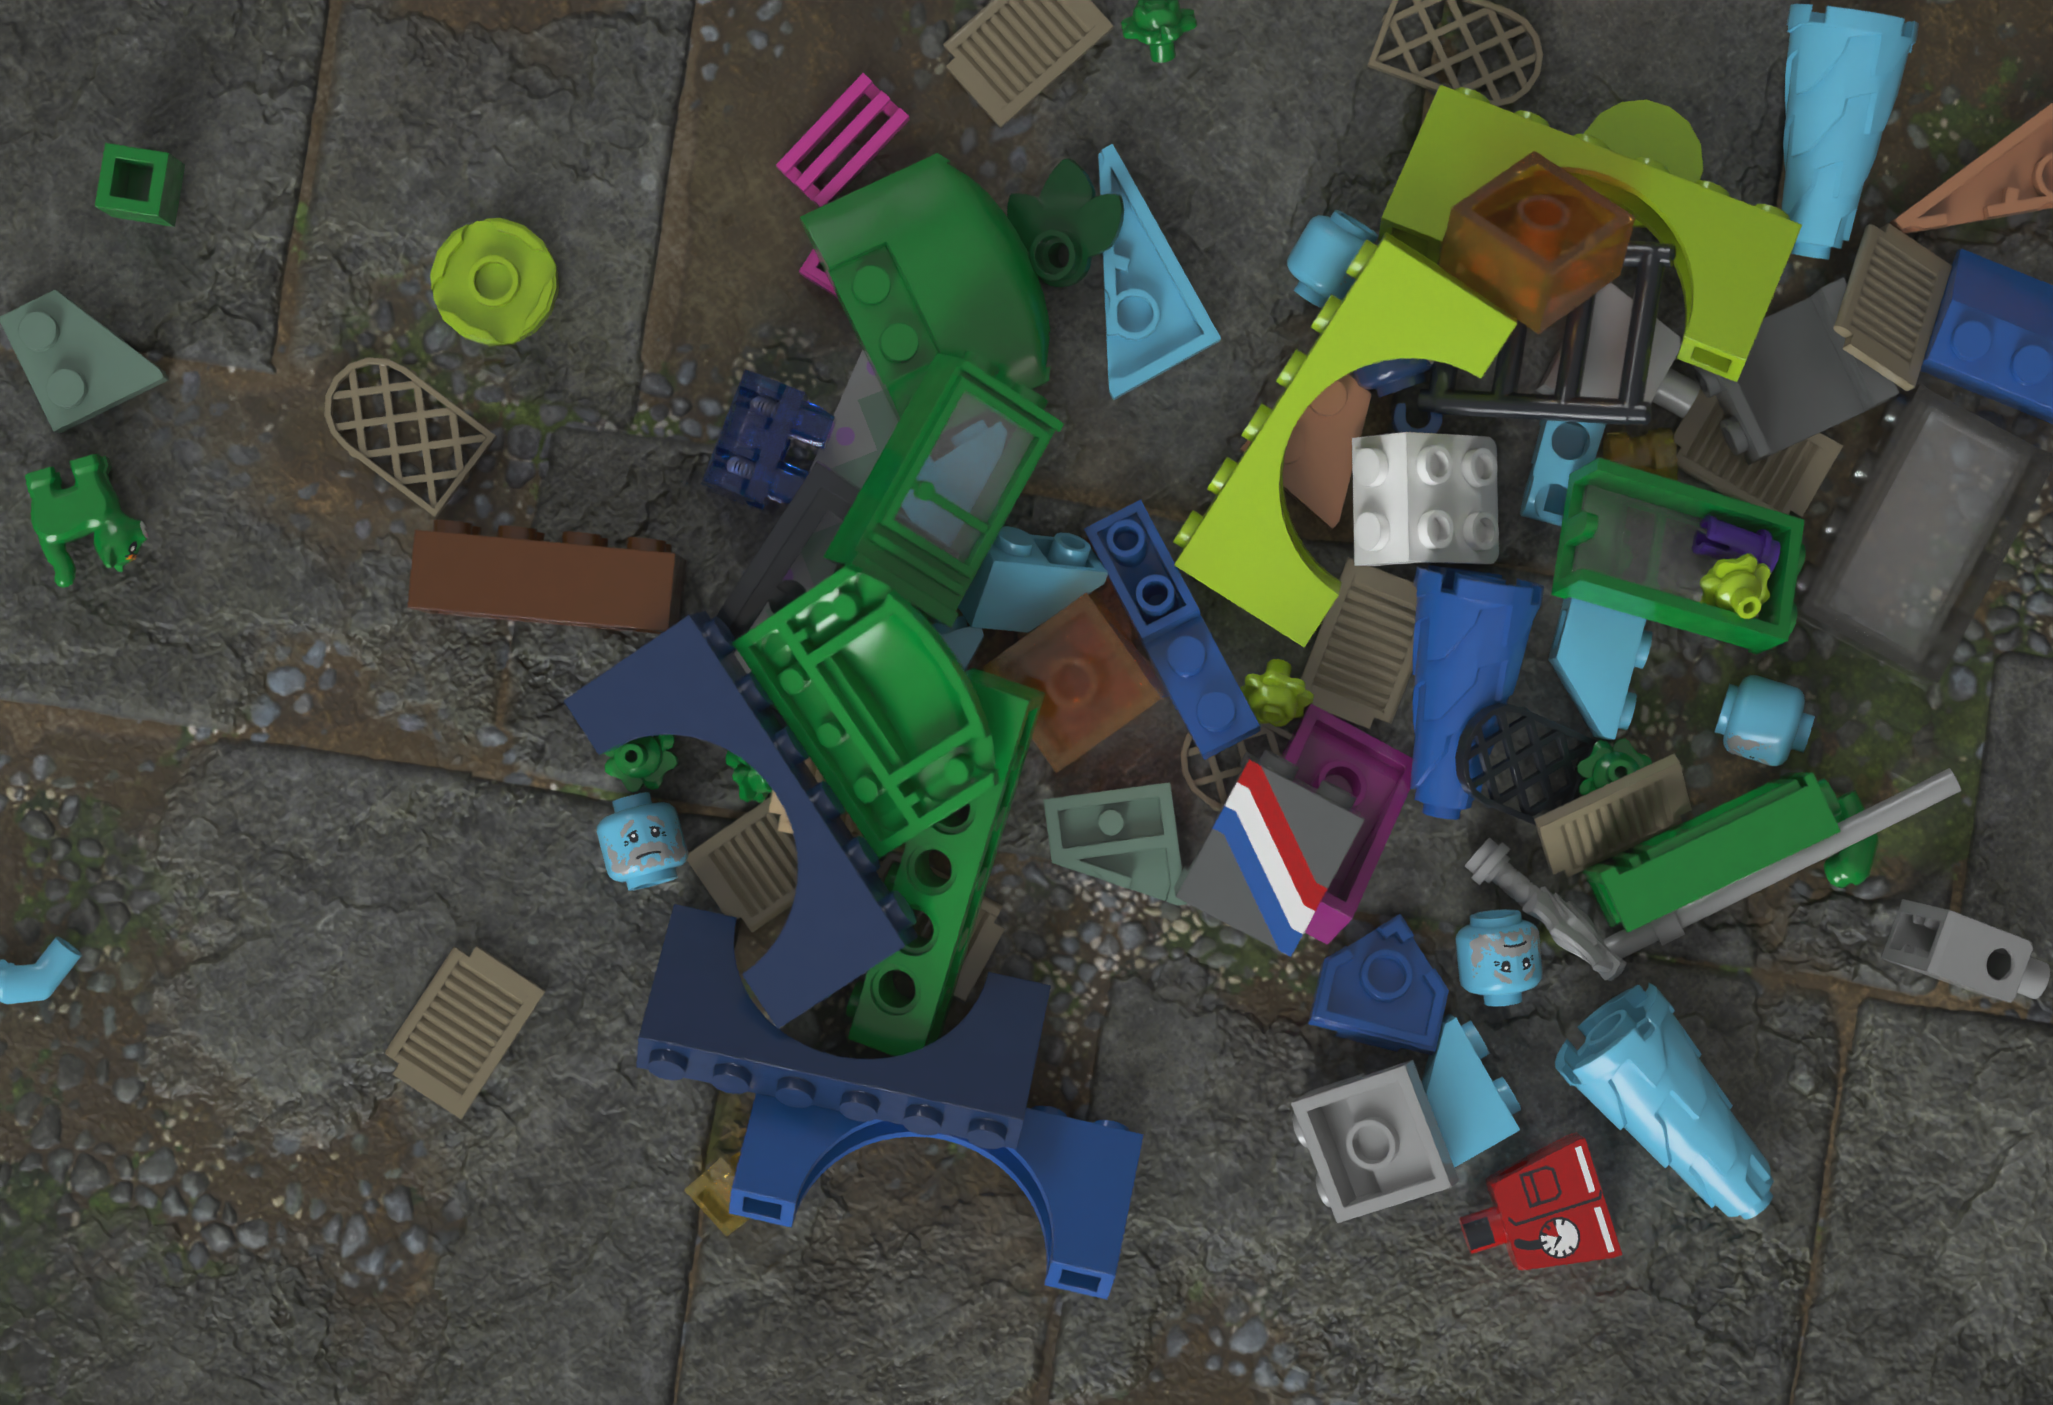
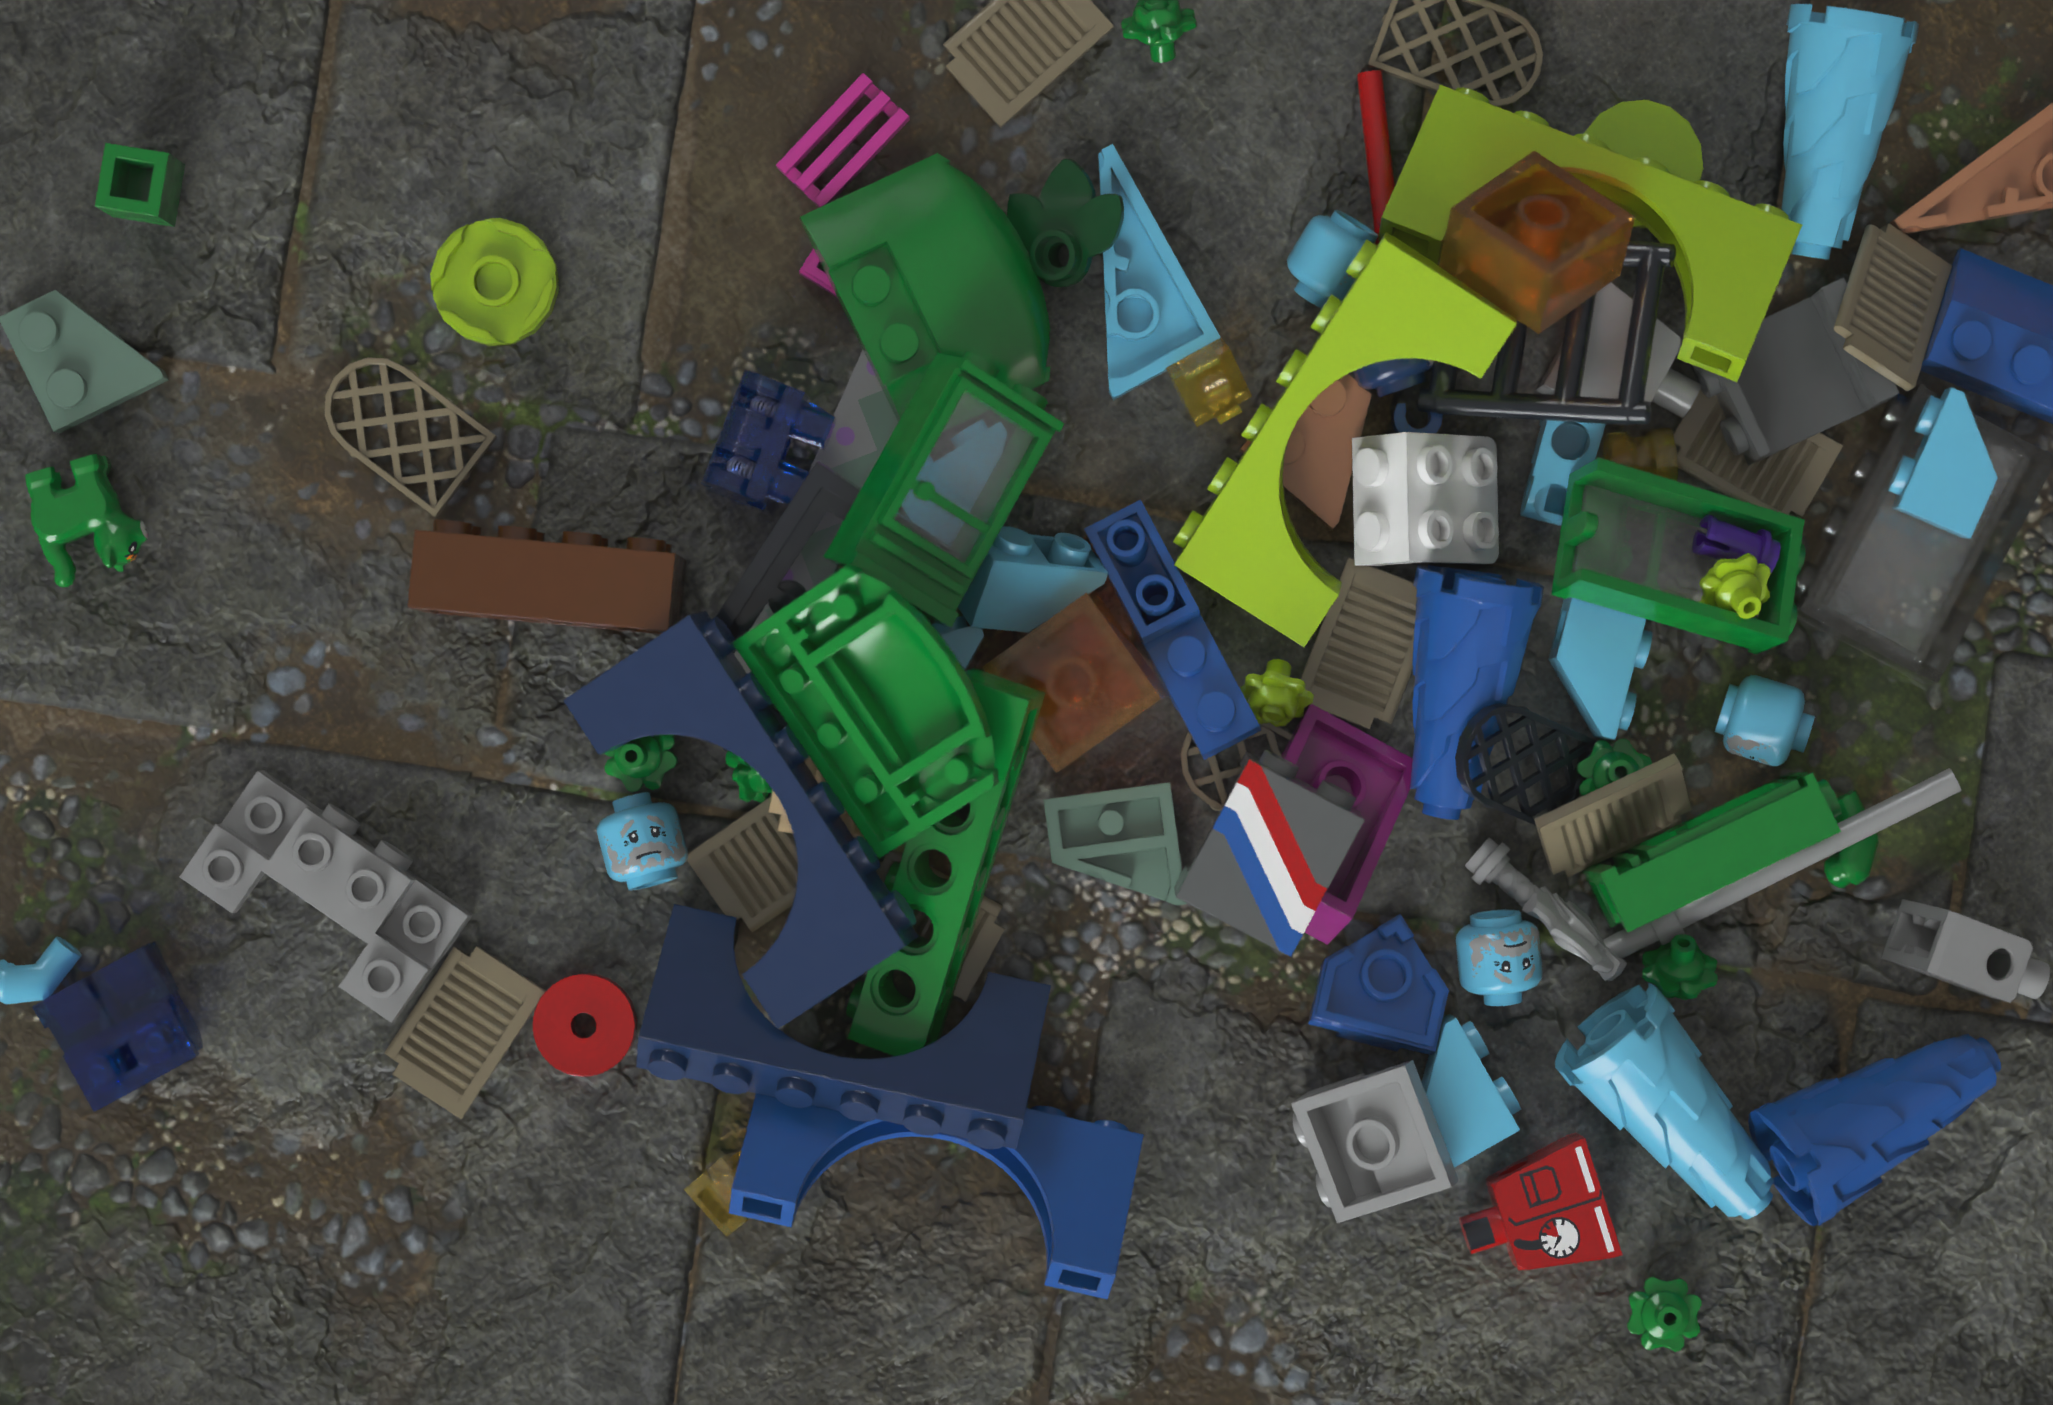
(122, 1026): none -> clear blue hips
(339, 874): none -> light grey bracket
(555, 1028): none -> red piece
(1210, 383): none -> clear yellow tile
(1376, 142): none -> red bar
(1664, 1314): none -> green plant
(1679, 968): none -> green plant
(1853, 1129): none -> blue cone
(1950, 471): none -> medium azure slope

